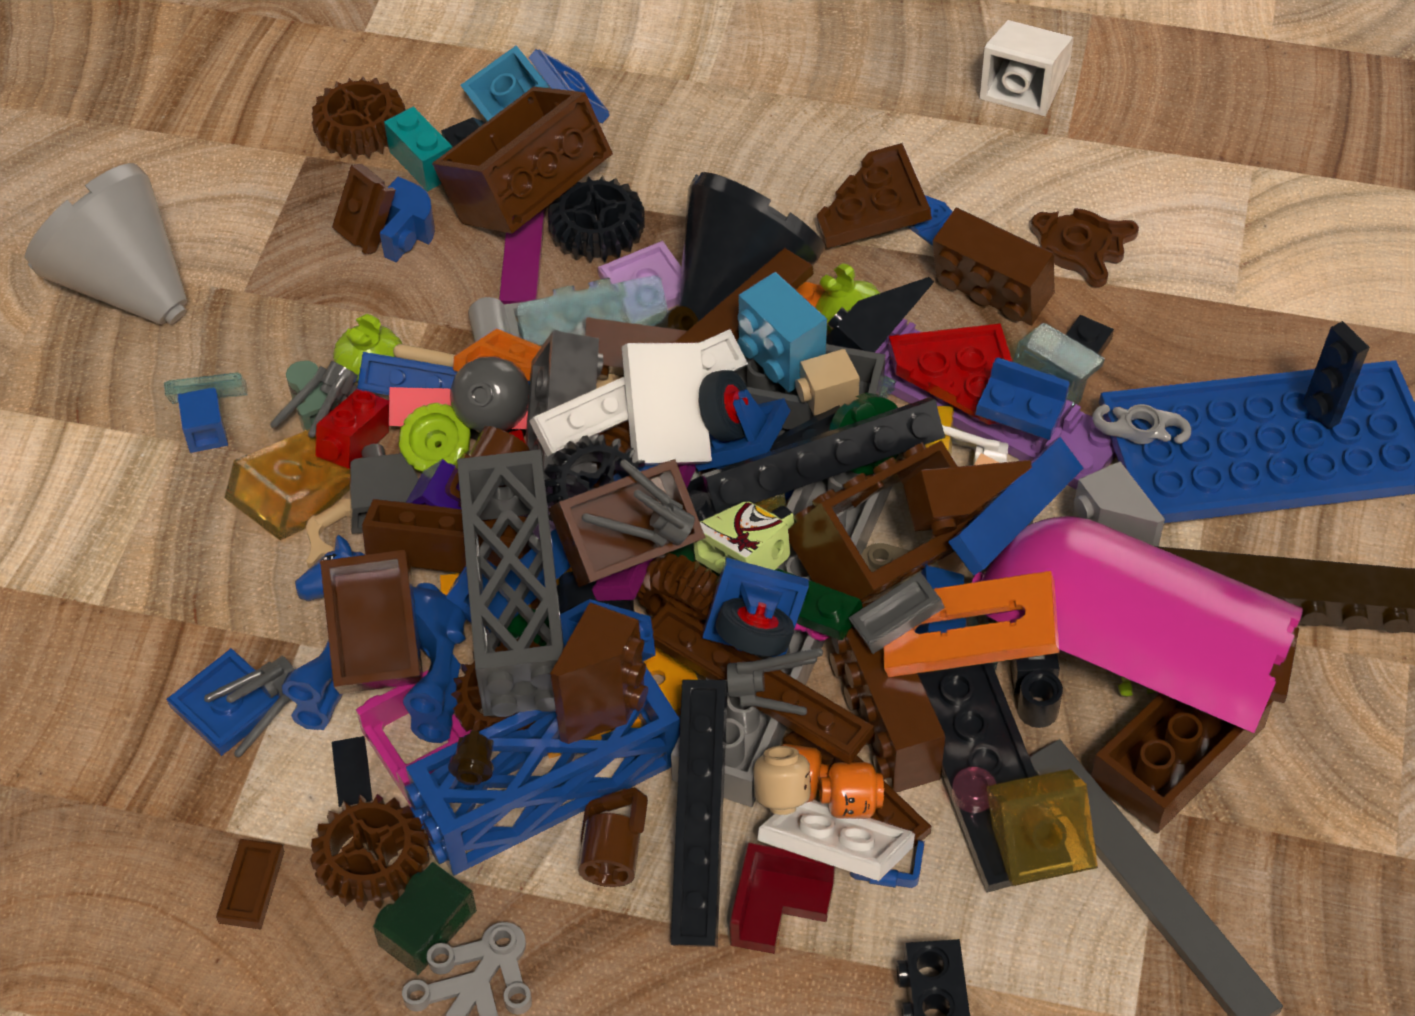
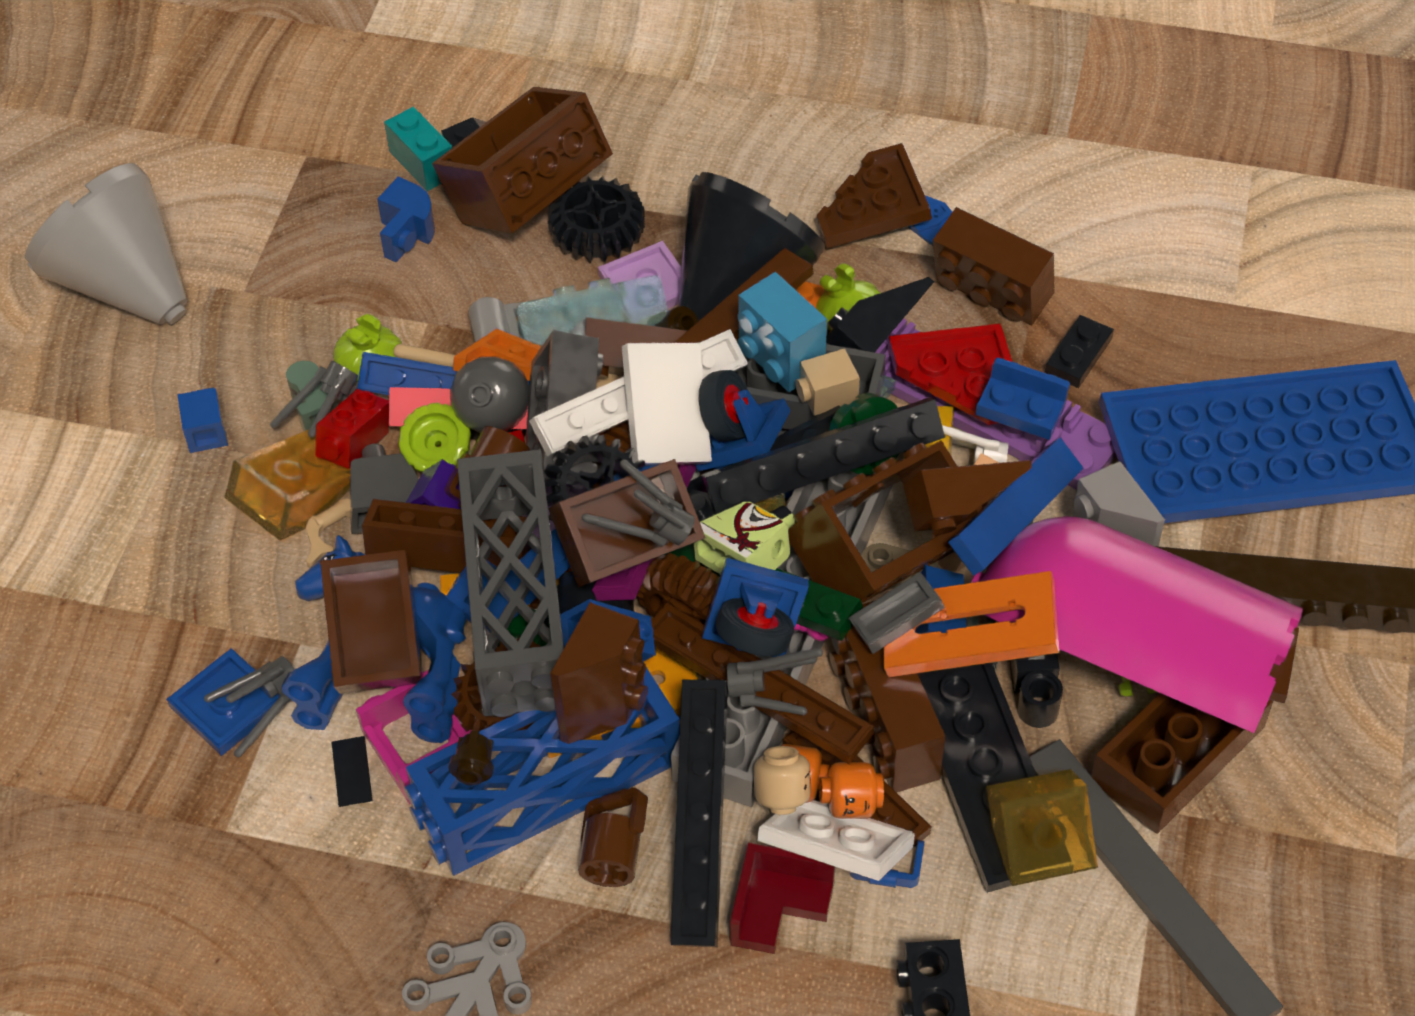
(225, 384): clear light blue tile -> none
(250, 884): reddish brown tile -> none
(354, 116): reddish brown gear -> none
(354, 870): reddish brown gear -> none
(363, 208): reddish brown plate -> none
(424, 915): clear green brick -> none
(502, 82): dark azure slope -> none
(523, 261): magenta tile -> none
(566, 78): blue tile -> none
(970, 789): clear pink tile -> none
(1024, 67): white slope -> none
(1058, 355): clear light blue panel -> none
(1084, 241): reddish brown tile -> none
(1157, 418): light grey piece -> none
(1335, 375): black plate -> none

